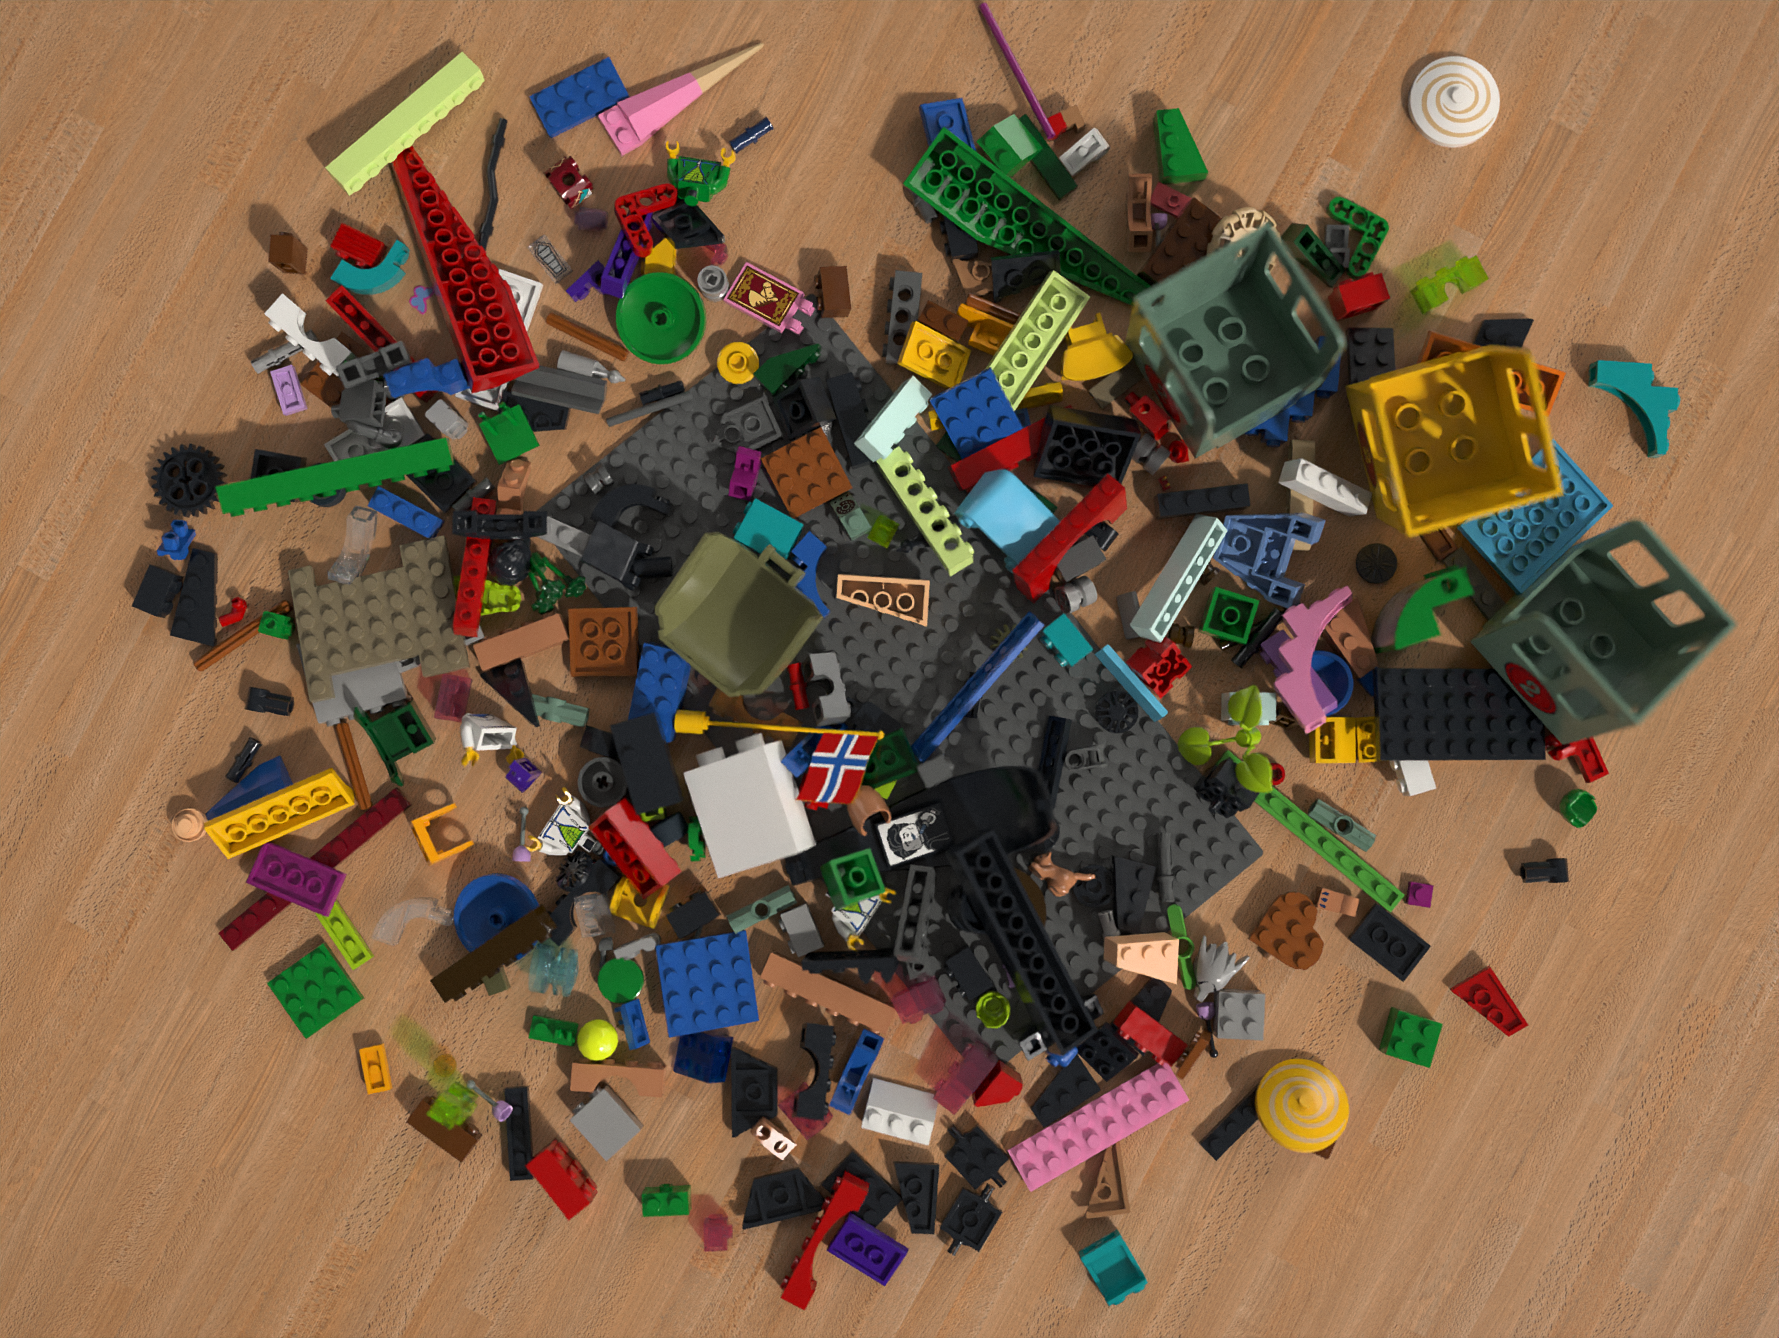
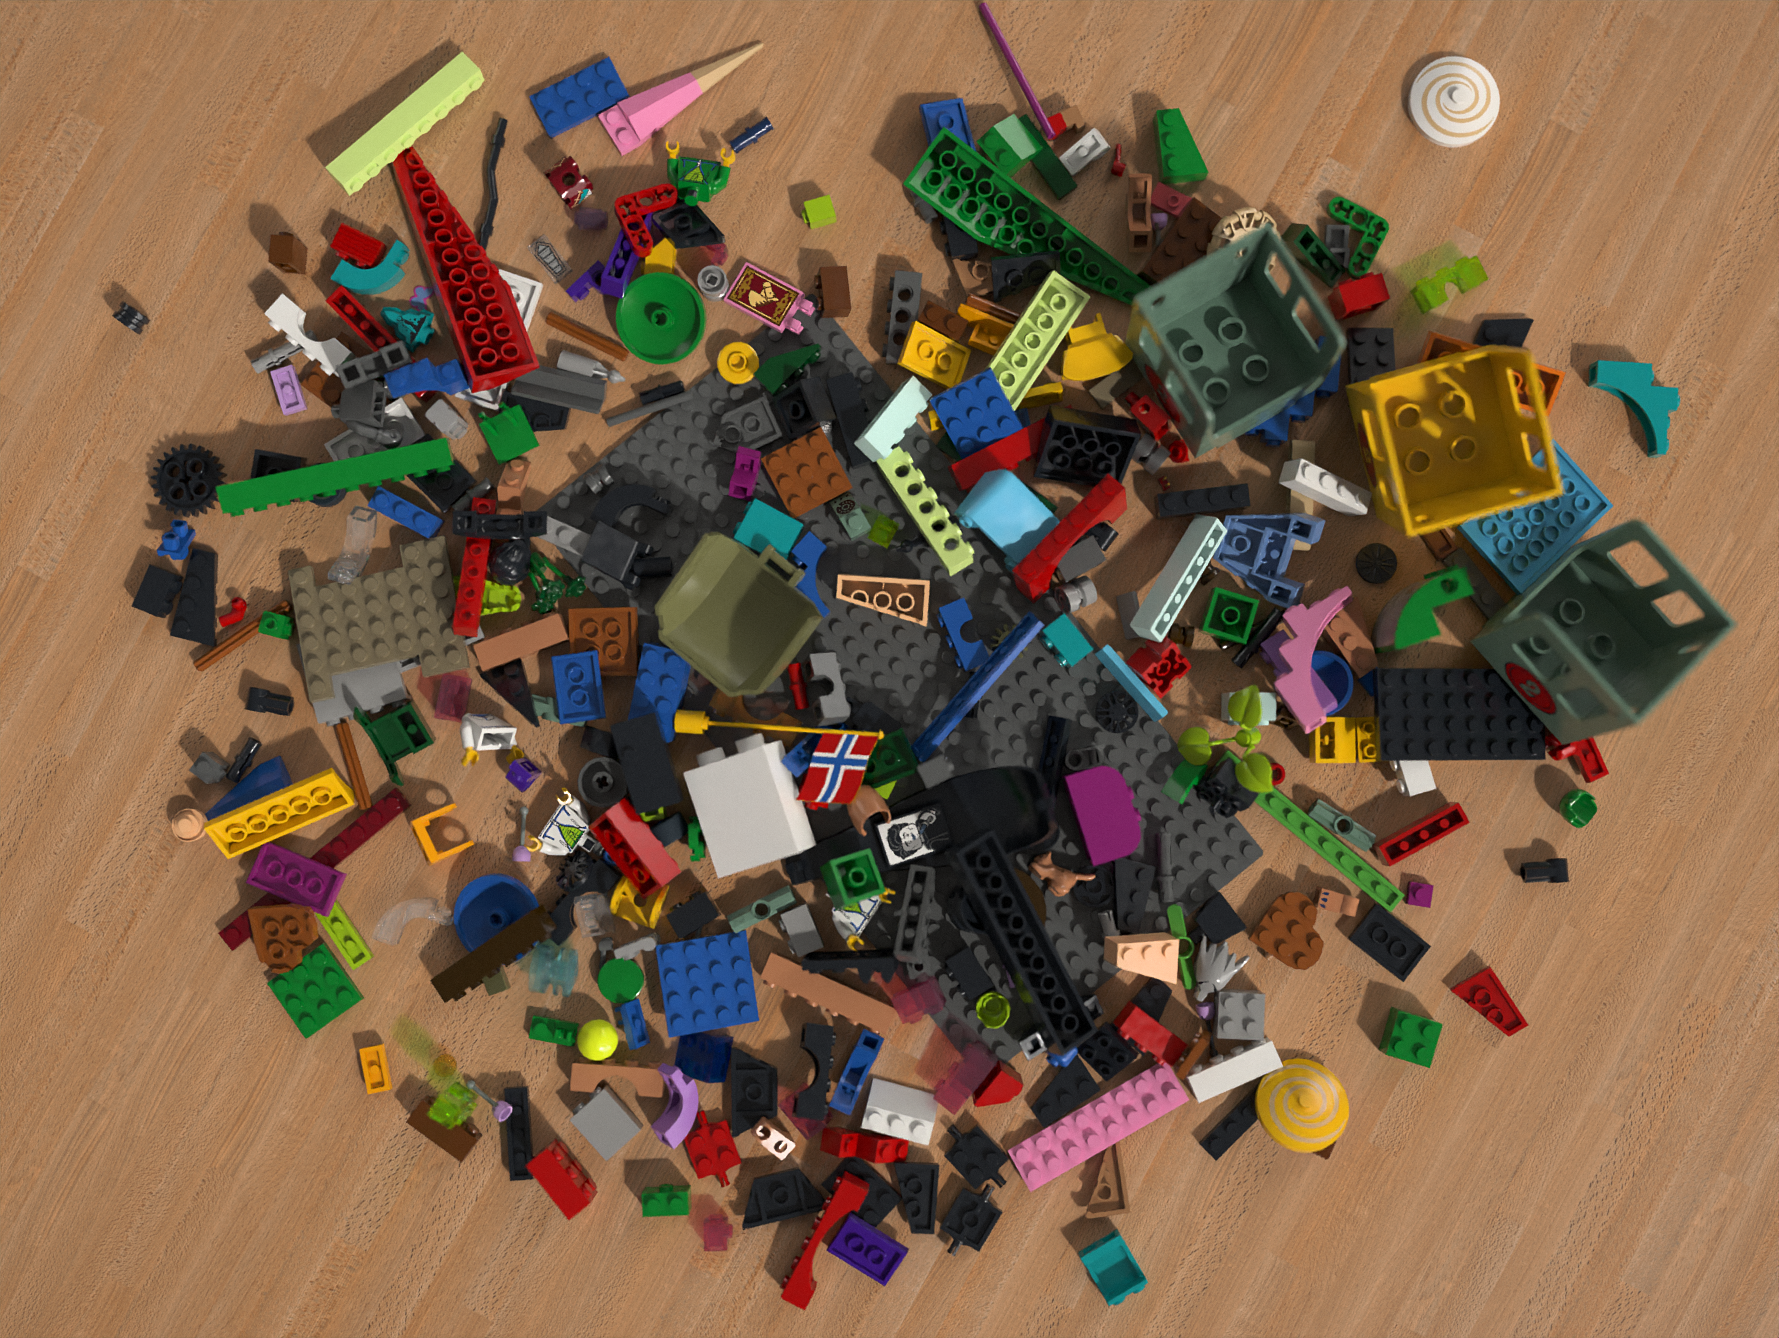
(131, 318): none -> black wheel
(210, 767): none -> dark grey brick
(282, 933): none -> dark orange plate
(410, 325): none -> teal rock
(578, 687): none -> blue tile
(681, 1108): none -> medium lavender arch
(712, 1148): none -> red plate
(819, 212): none -> lime brick
(867, 1146): none -> red arch
(953, 617): none -> blue arch
(1103, 813): none -> magenta brick
(1118, 167): none -> red hand
(1183, 779): none -> green slope
(1216, 921): none -> black torso
(1233, 1069): none -> white brick
(1420, 833): none -> red brick

